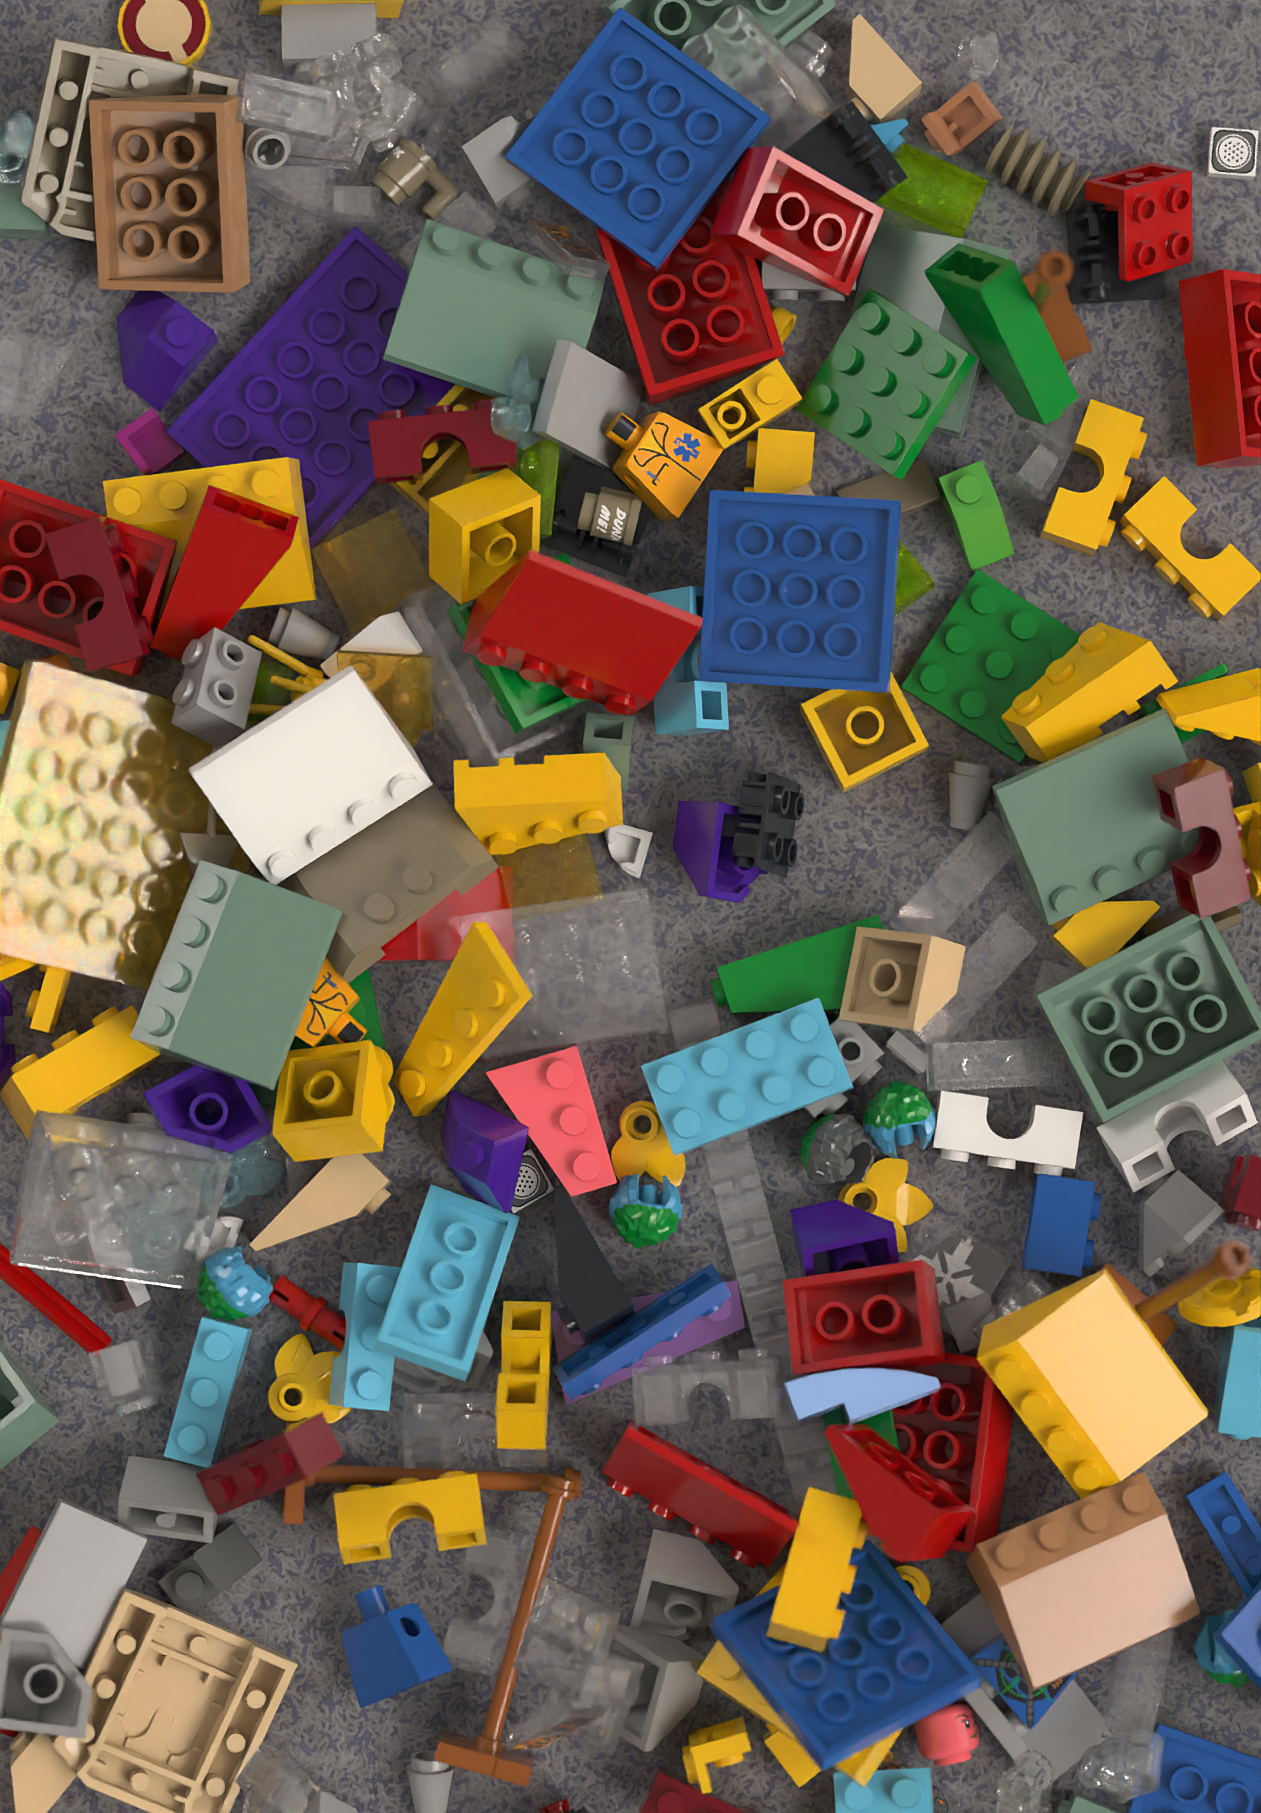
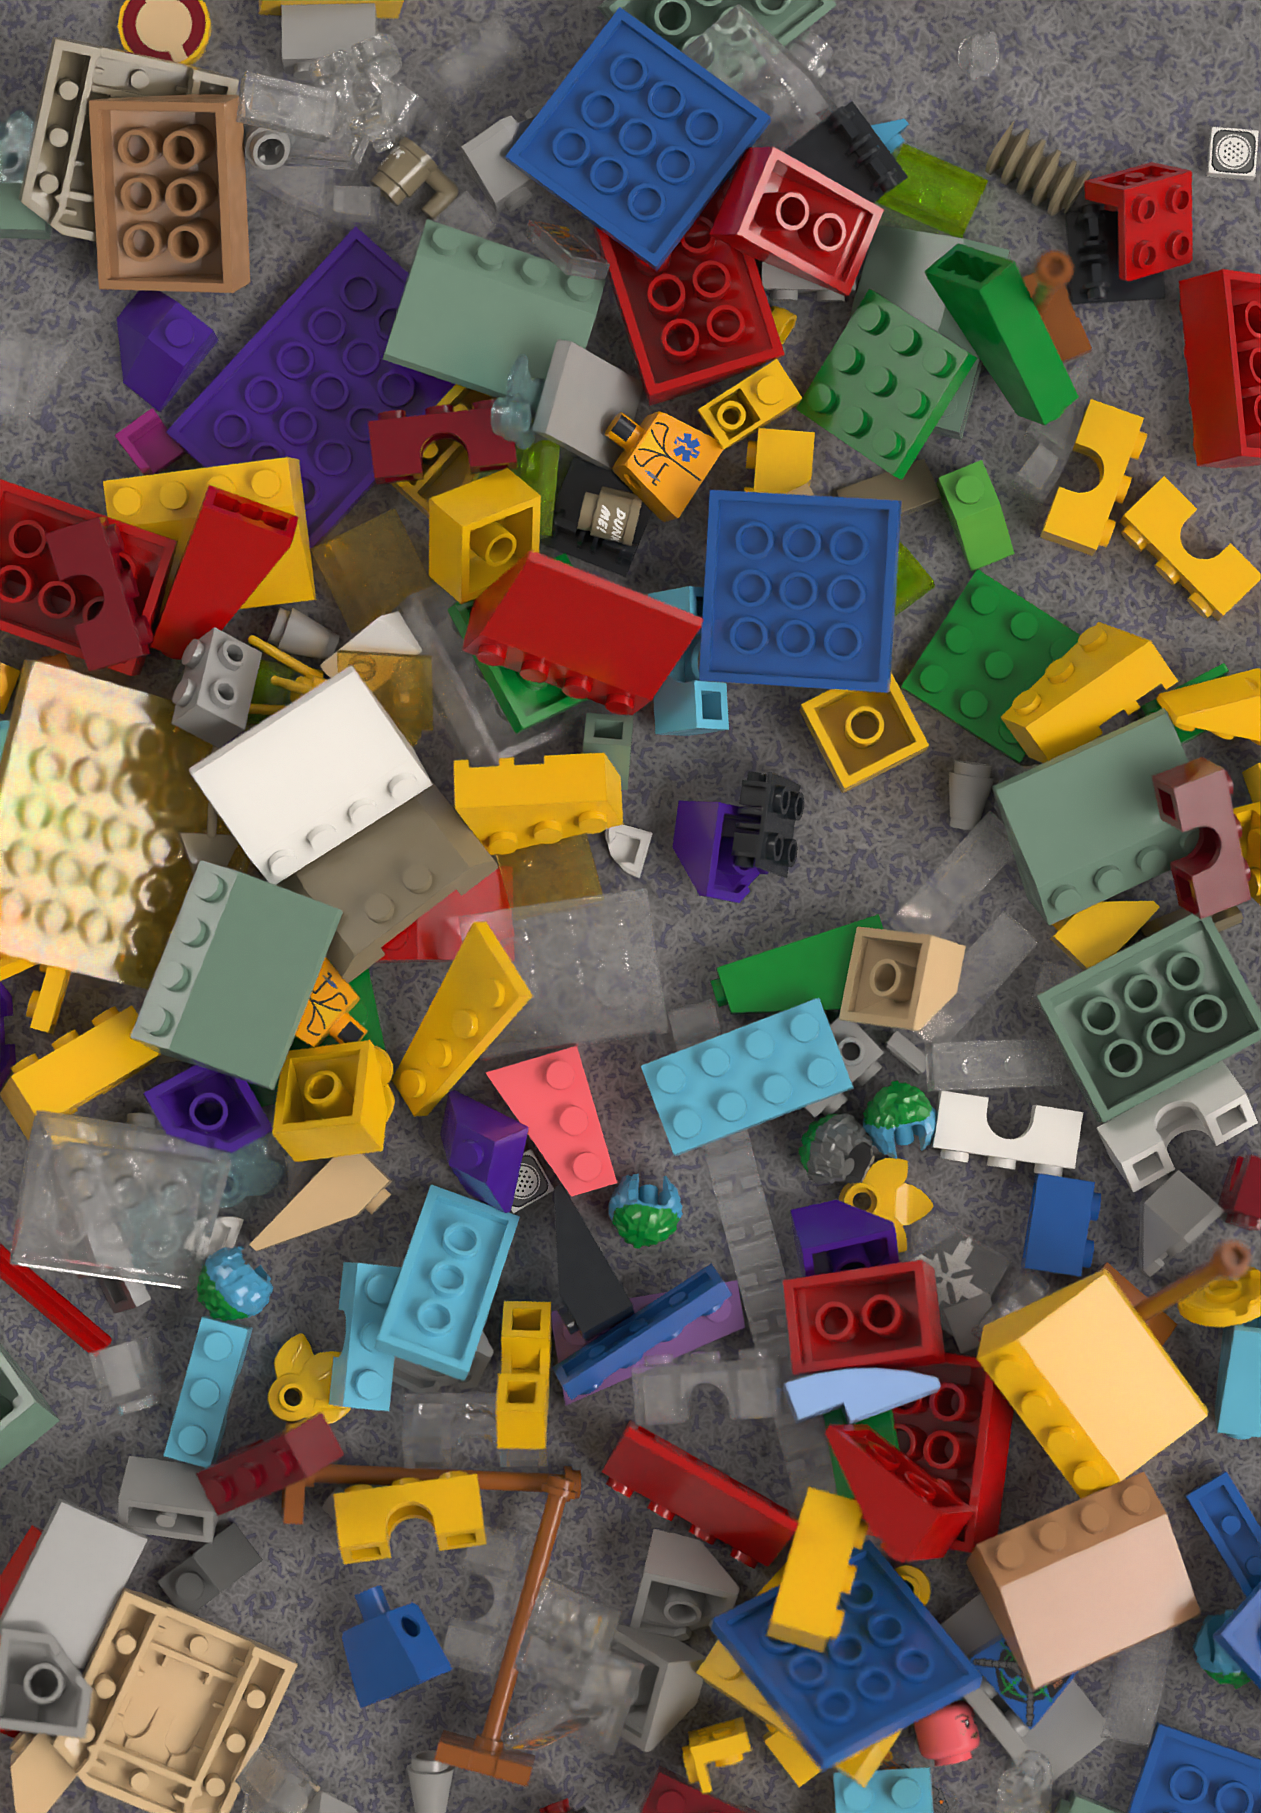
(308, 1310): red pin -> none
(645, 1152): yellow plate -> none
(877, 76): tan slope -> none
(961, 120): nougat bracket -> none
(1123, 1765): clear piece -> none

